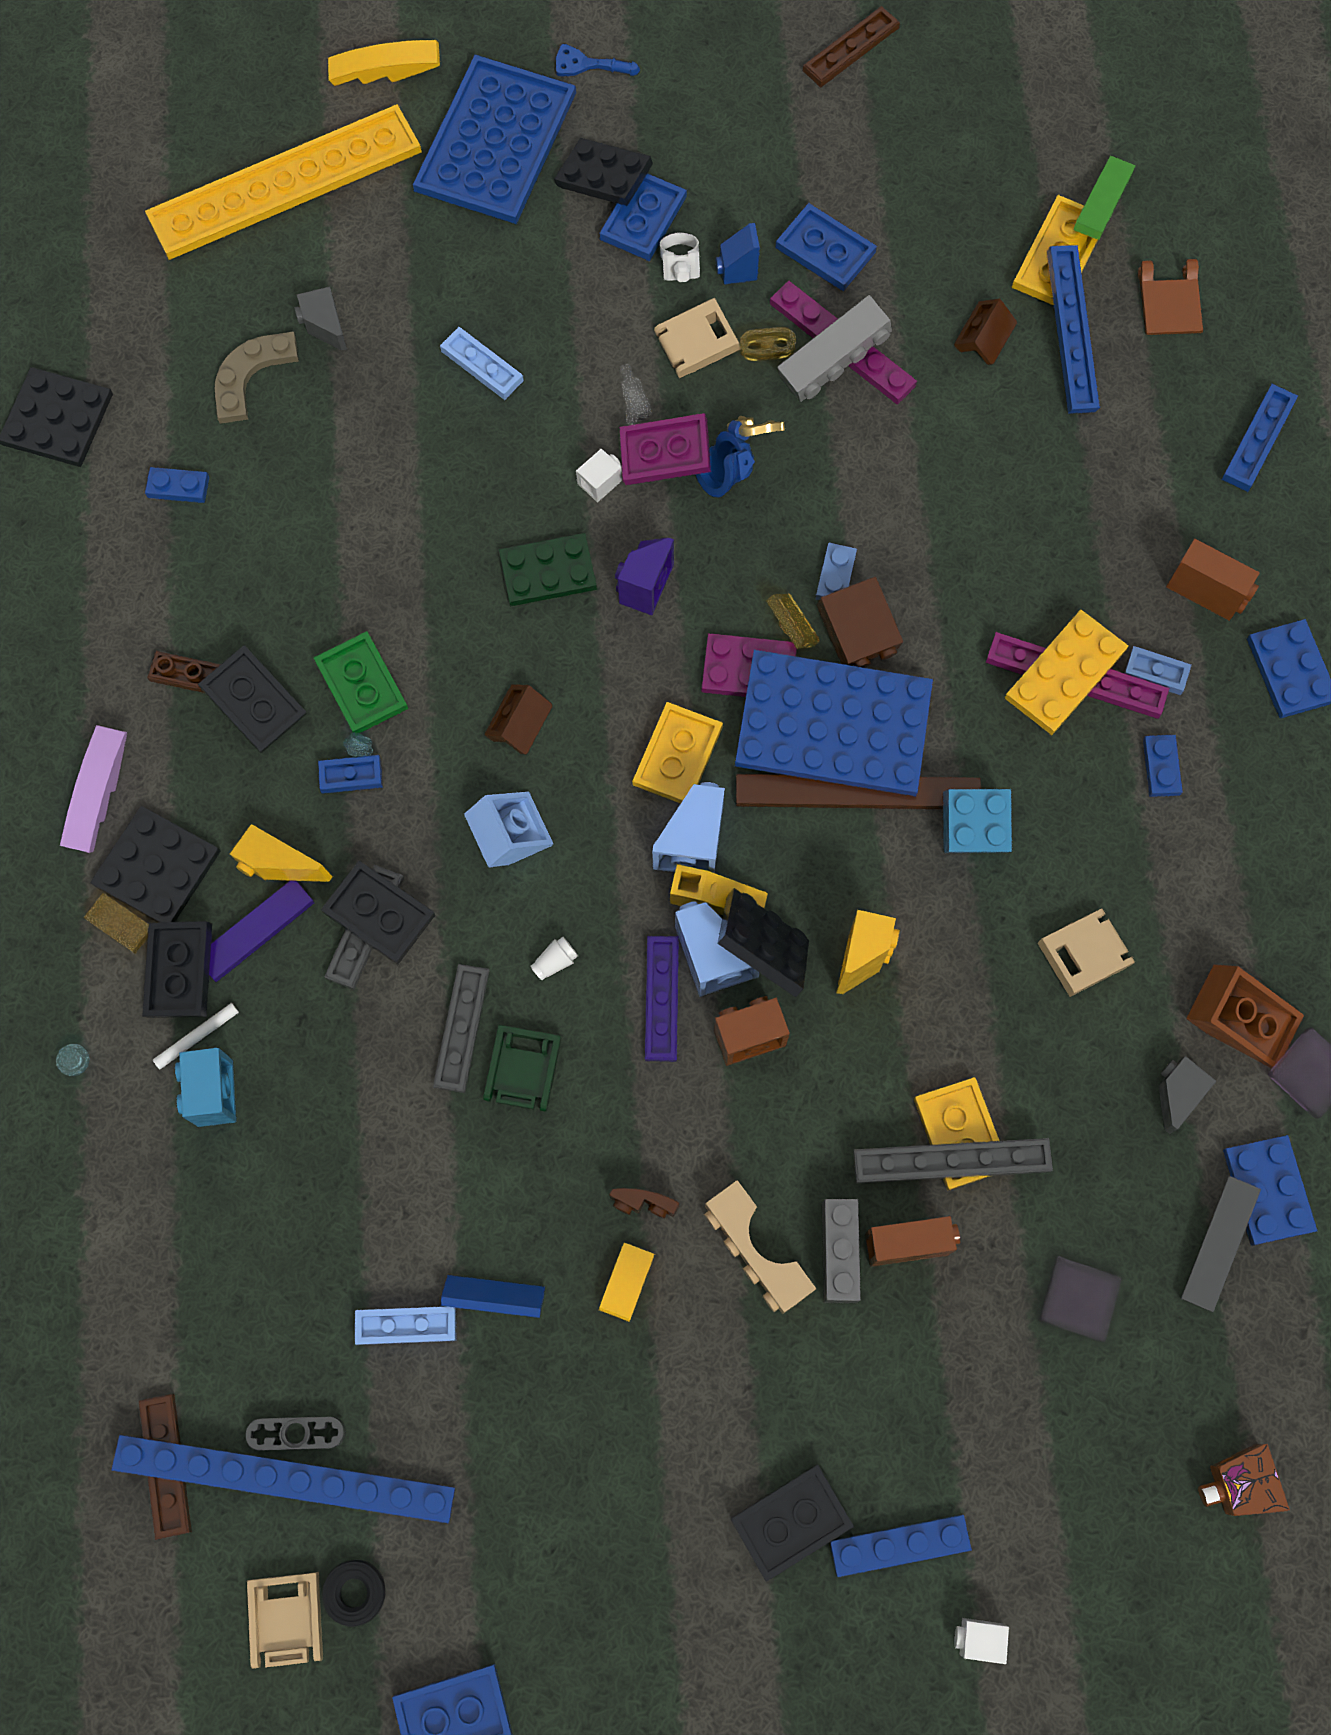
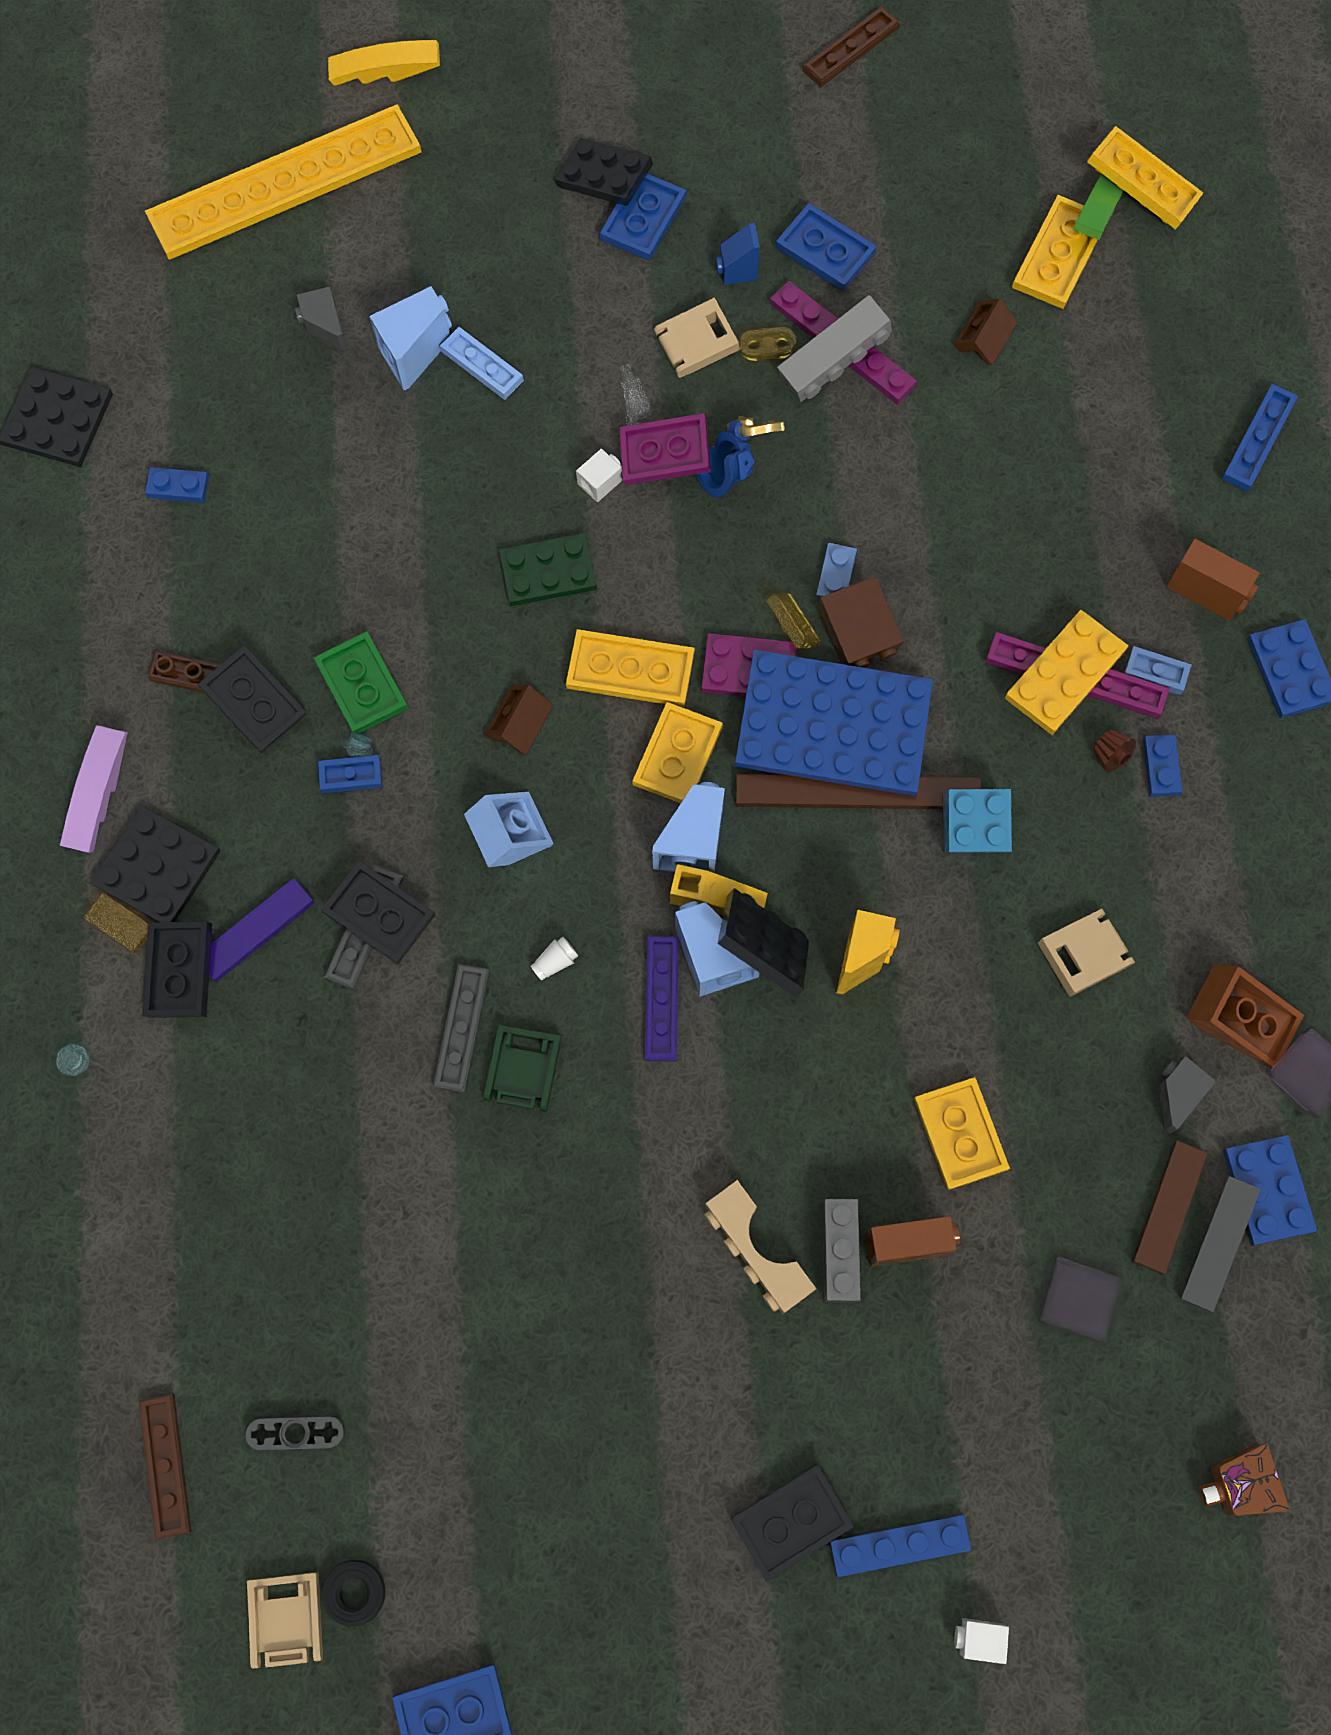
(195, 1036): white bar -> none
(206, 1087): dark azure brick -> none
(242, 364): dark tan plate -> none
(274, 860): yellow slope -> none
(283, 1479): blue plate -> none
(405, 1325): light blue plate -> none
(412, 334): none -> light blue slope
(493, 1296): blue tile -> none
(495, 139): blue plate -> none
(585, 63): blue piece -> none
(626, 1282): yellow slope -> none
(630, 668): none -> yellow plate
(634, 1199): reddish brown slope -> none
(645, 574): dark purple slope -> none
(680, 266): white piece -> none
(751, 1030): dark orange brick -> none
(952, 1160): dark grey tile -> none
(1073, 329): blue plate -> none
(1114, 750): none -> copper piece
(1145, 177): none -> yellow plate
(1169, 1207): none -> reddish brown tile
(1171, 304): dark orange flag -> none

